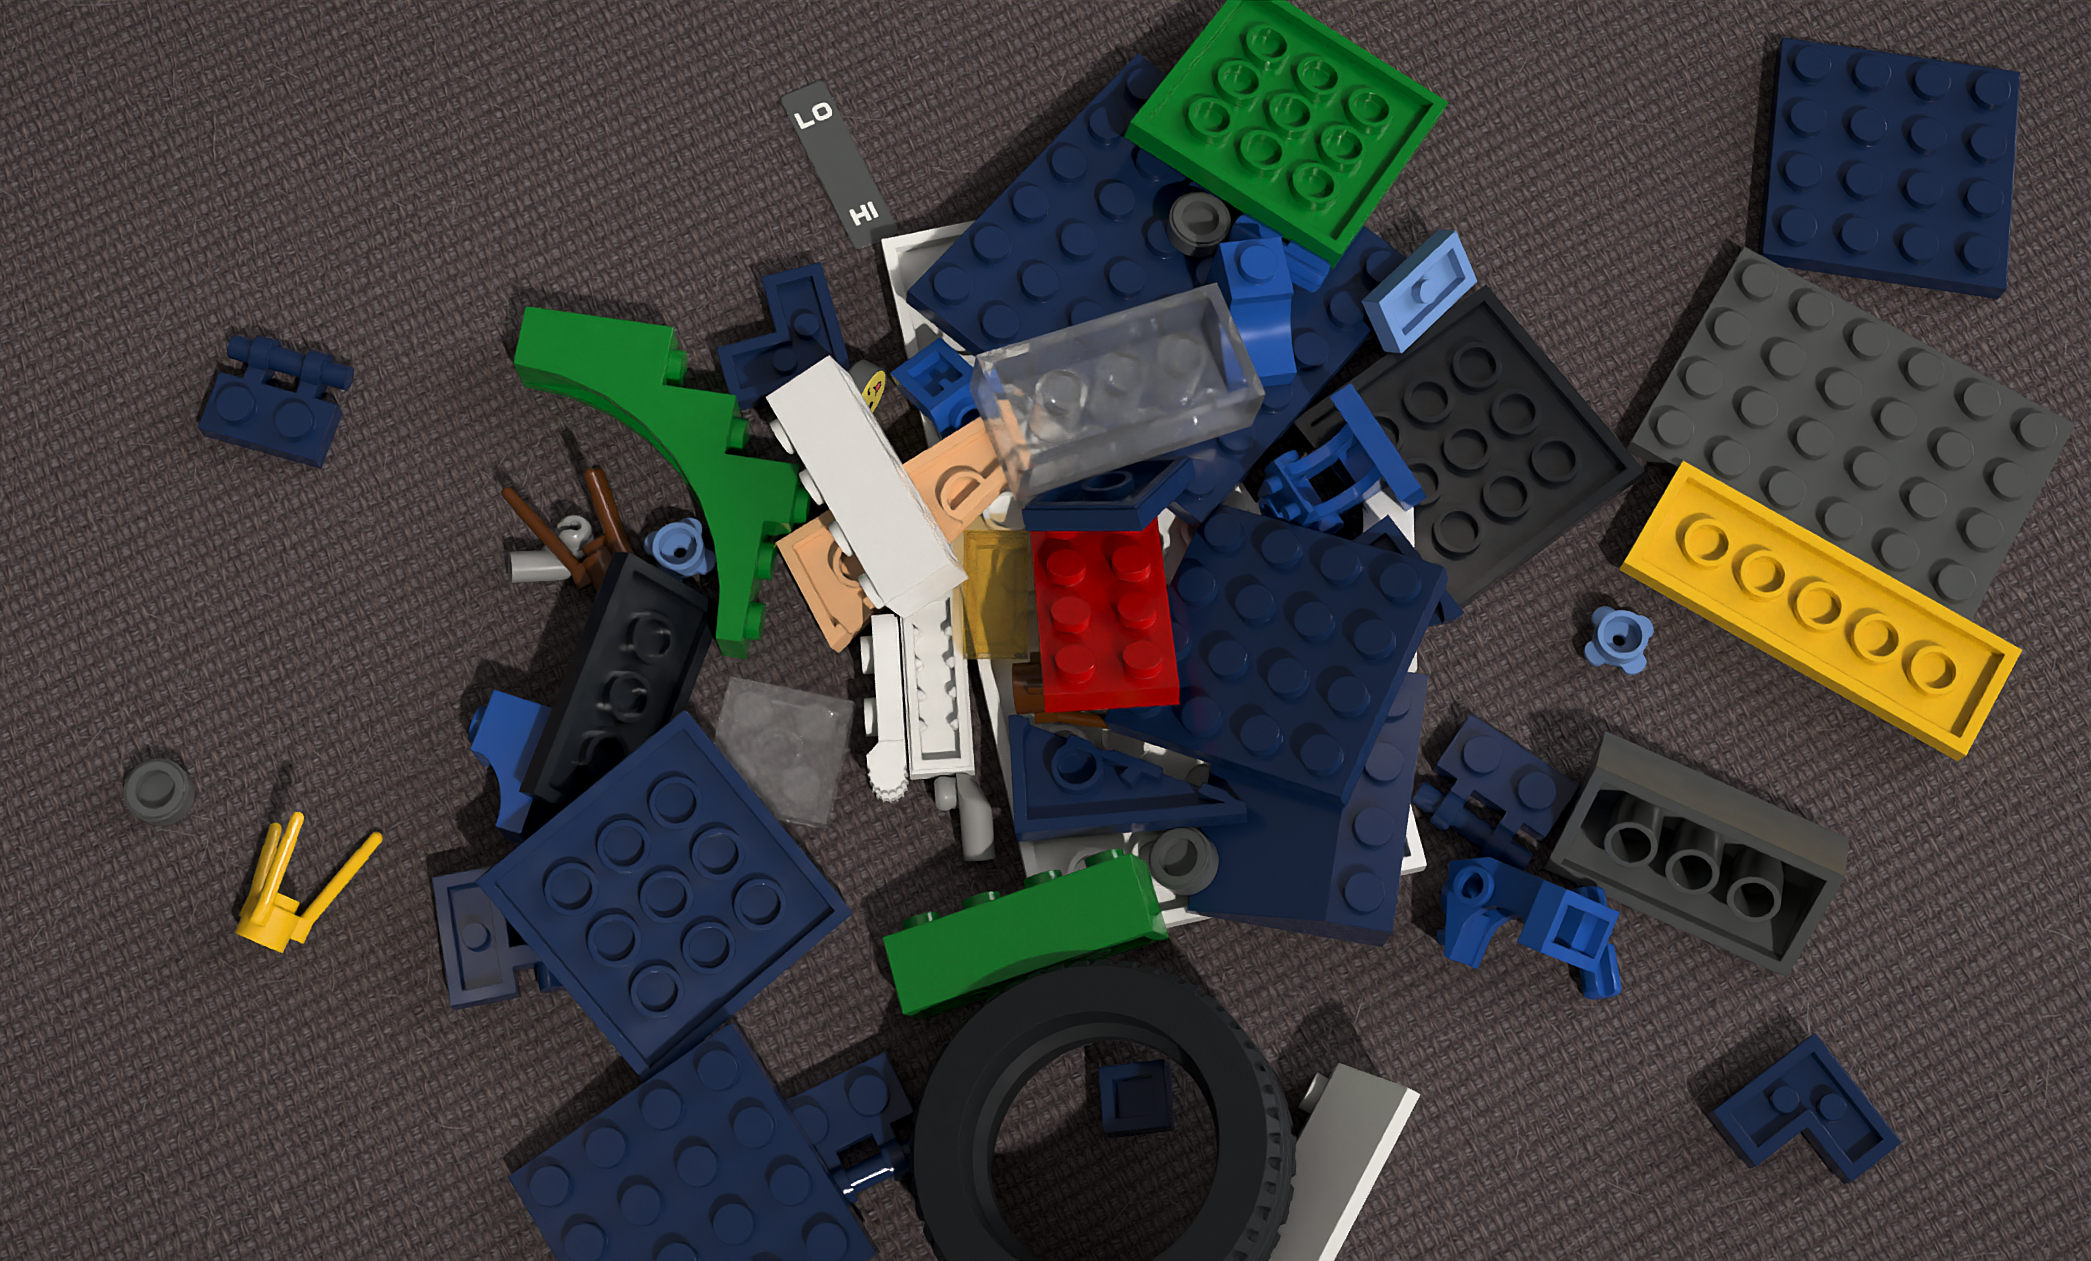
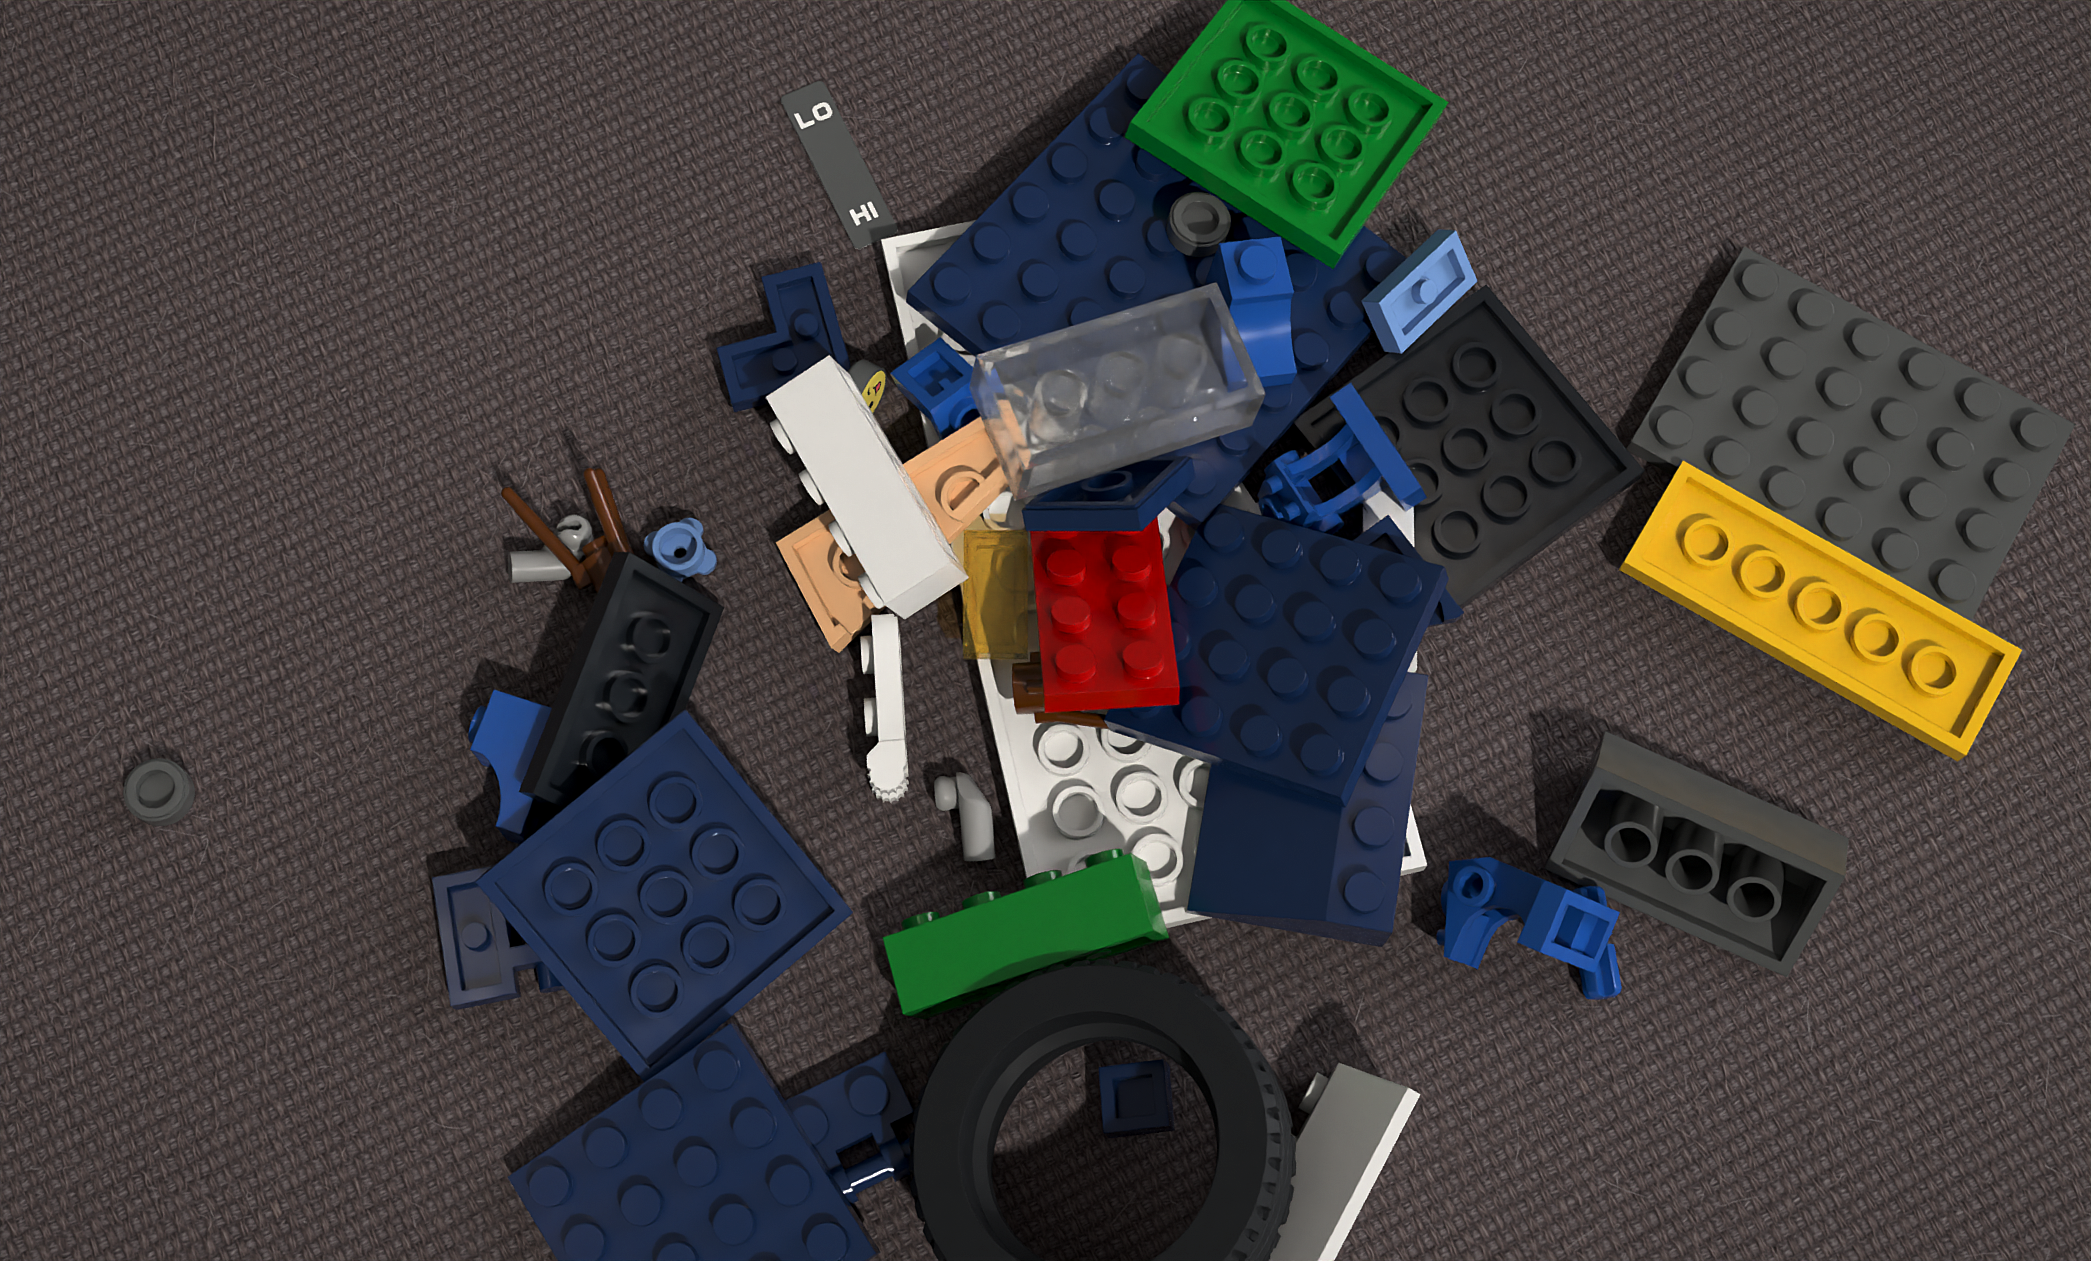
(270, 916): yellow plant -> none
(271, 418): dark blue plate -> none
(638, 379): green arch -> none
(786, 747): clear plate -> none
(937, 690): white plate -> none
(1081, 791): dark blue wing -> none
(1183, 860): dark grey tile -> none
(1304, 266): blue piece -> none
(1505, 780): dark blue plate -> none
(1631, 627): medium blue plate -> none
(1811, 1095): dark blue plate -> none
(1890, 168): dark blue plate -> none

